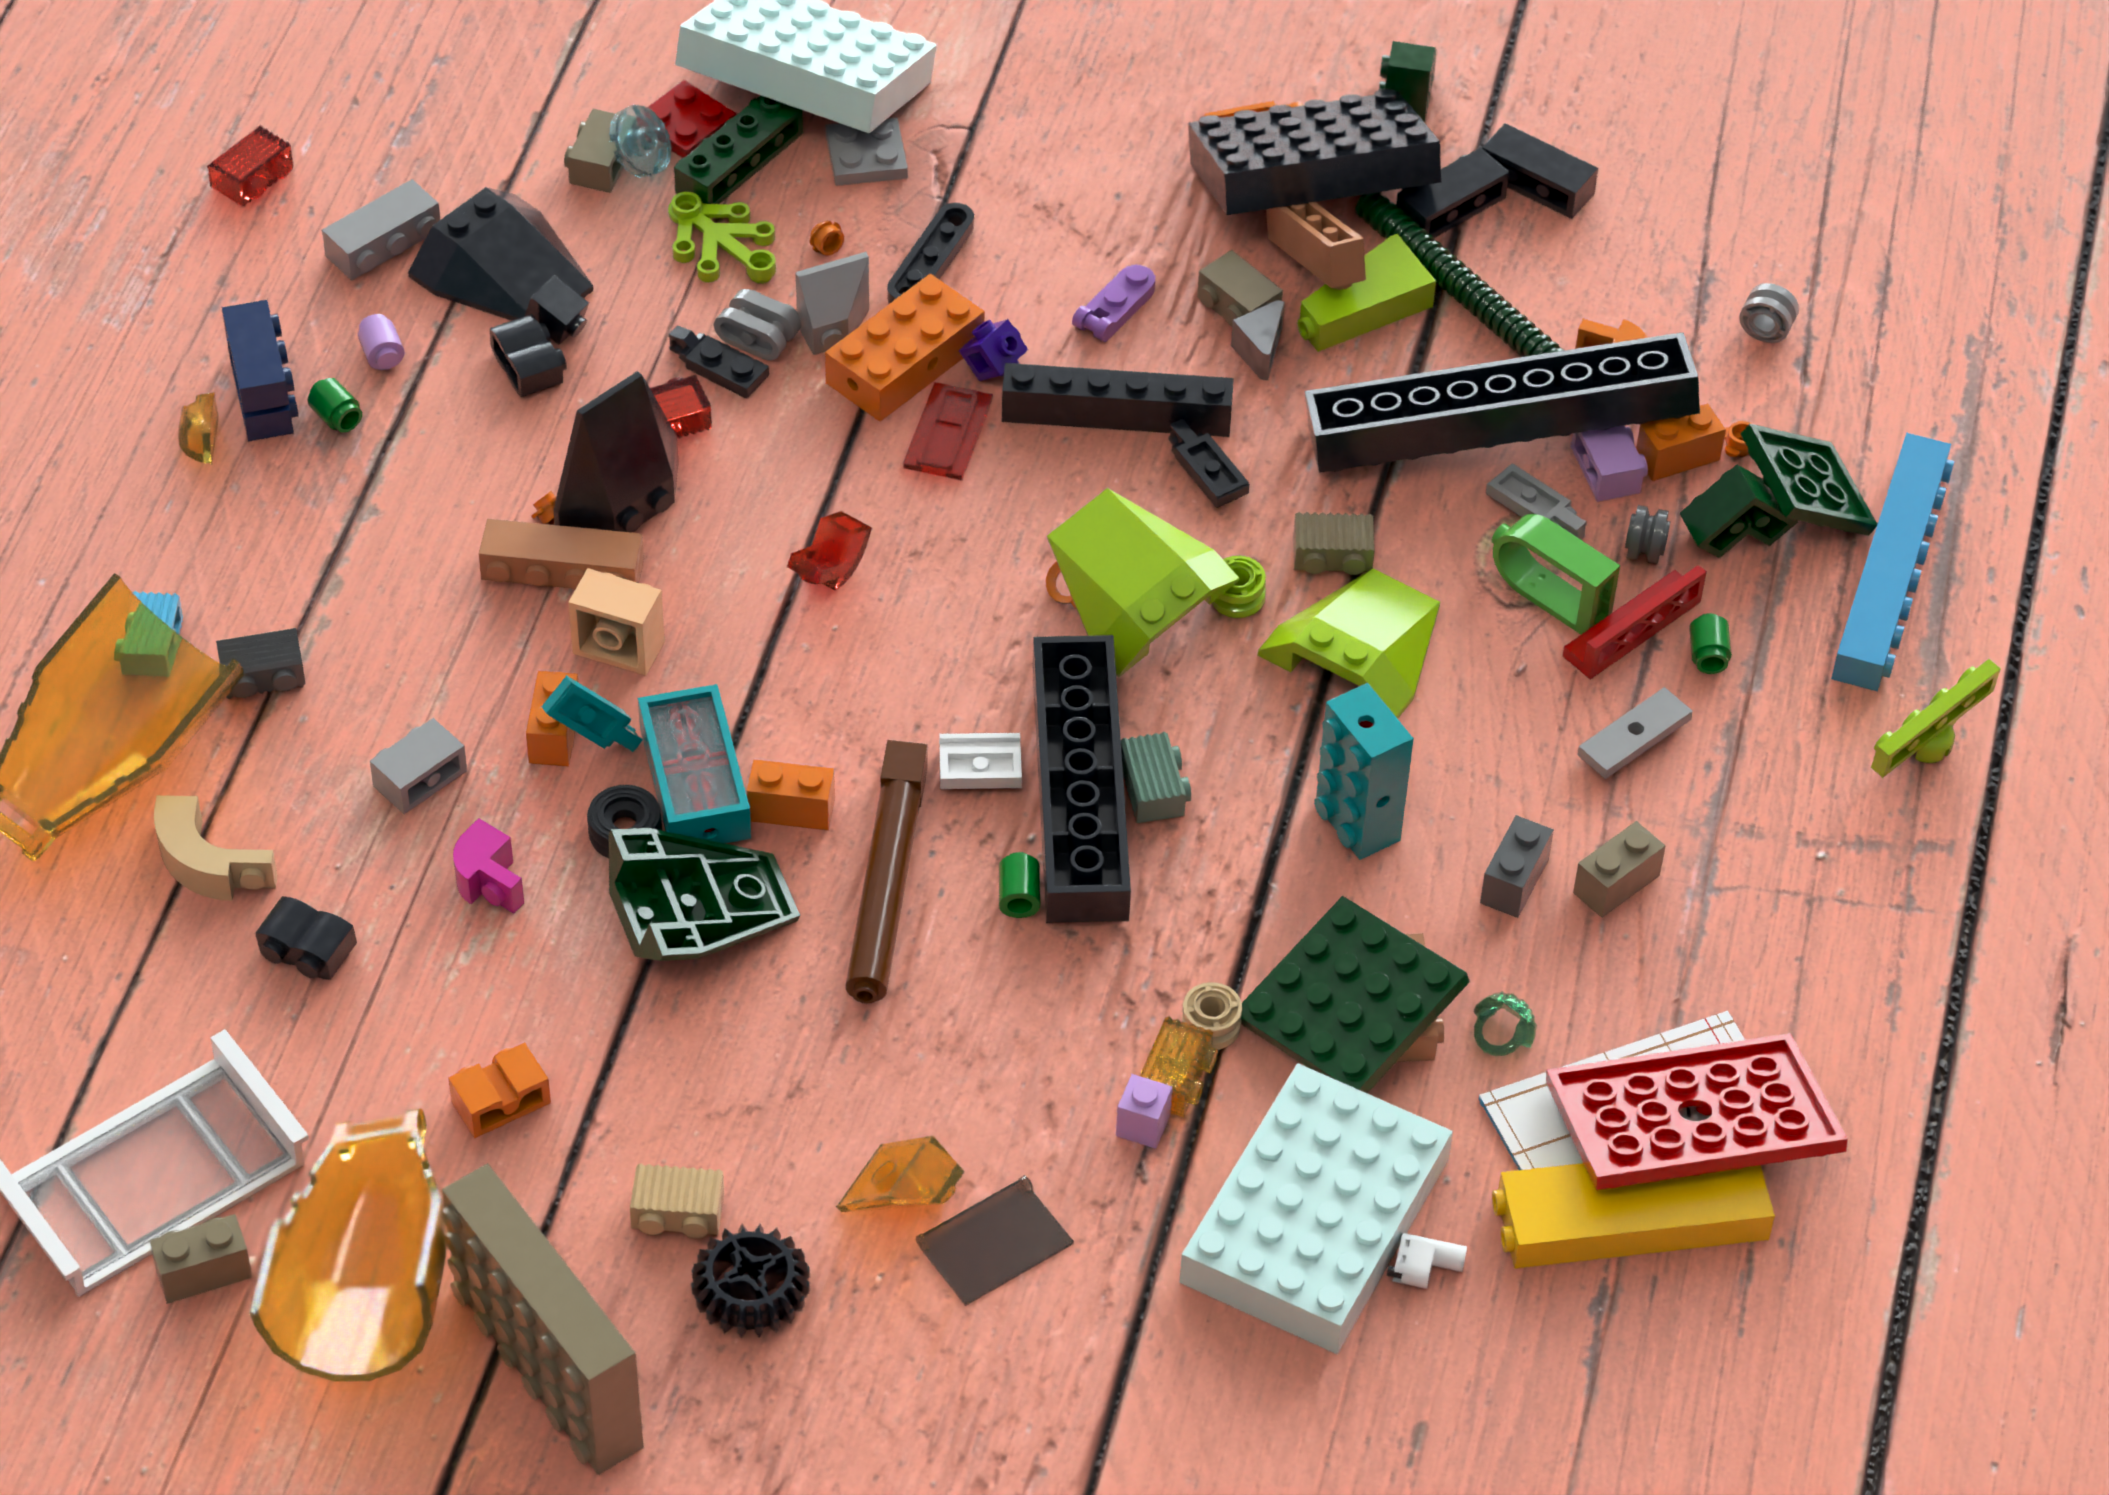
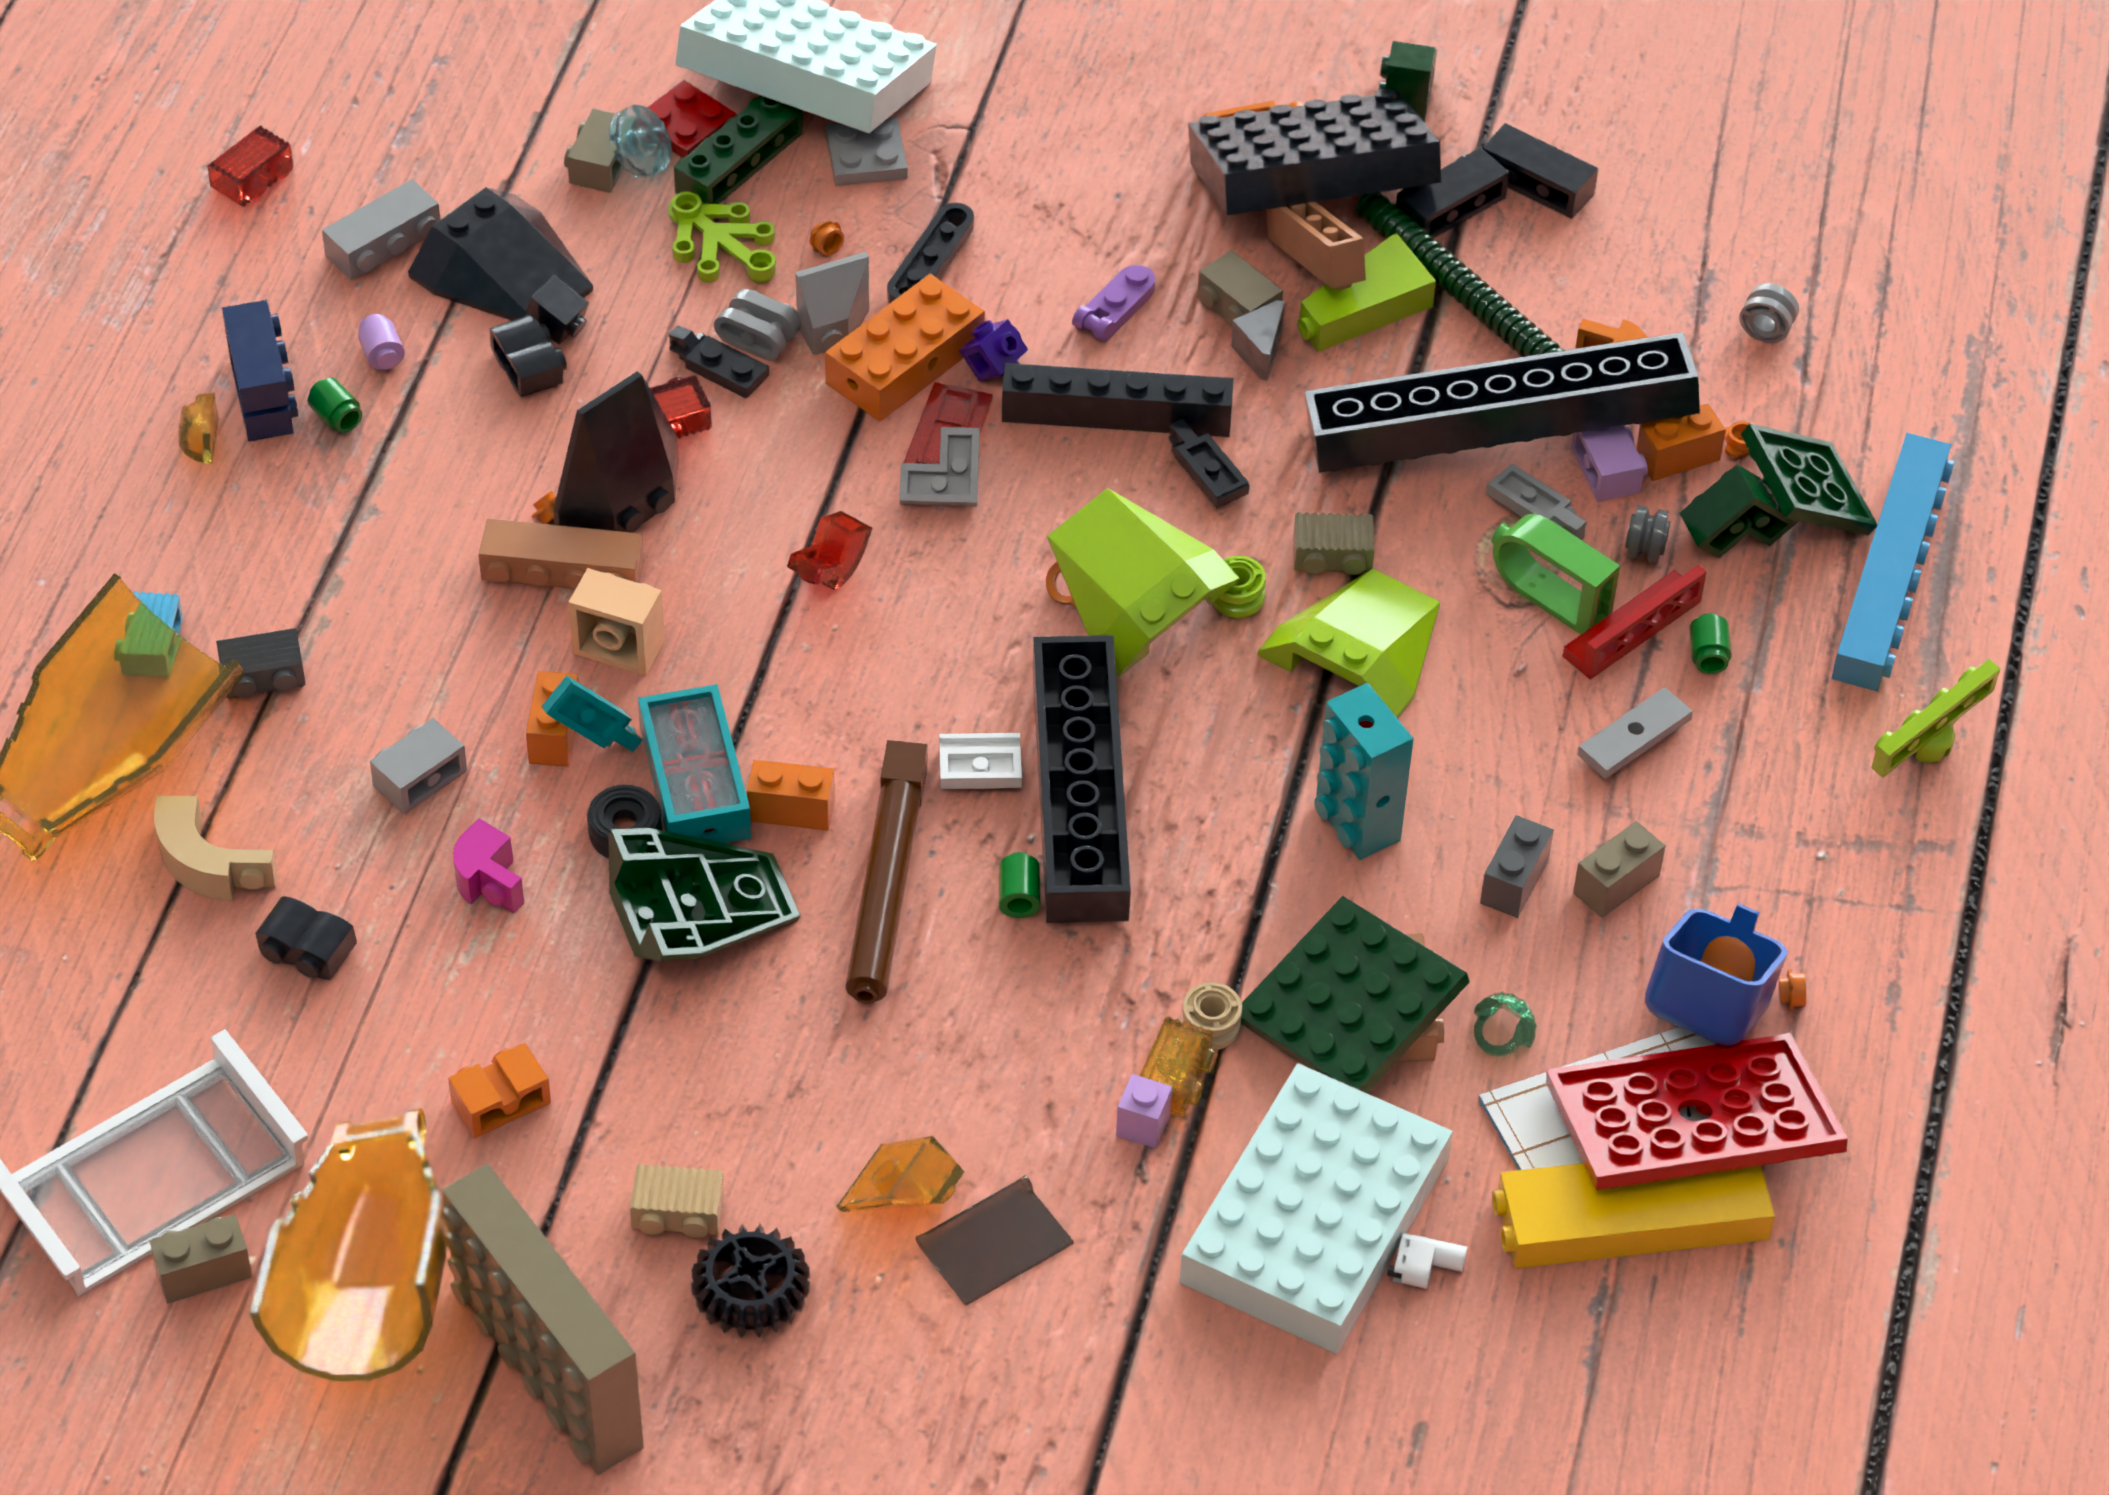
(950, 482): none -> light grey plate
(1154, 777): sand green brick -> none
(1715, 975): none -> blue piece
(1793, 990): none -> orange plate

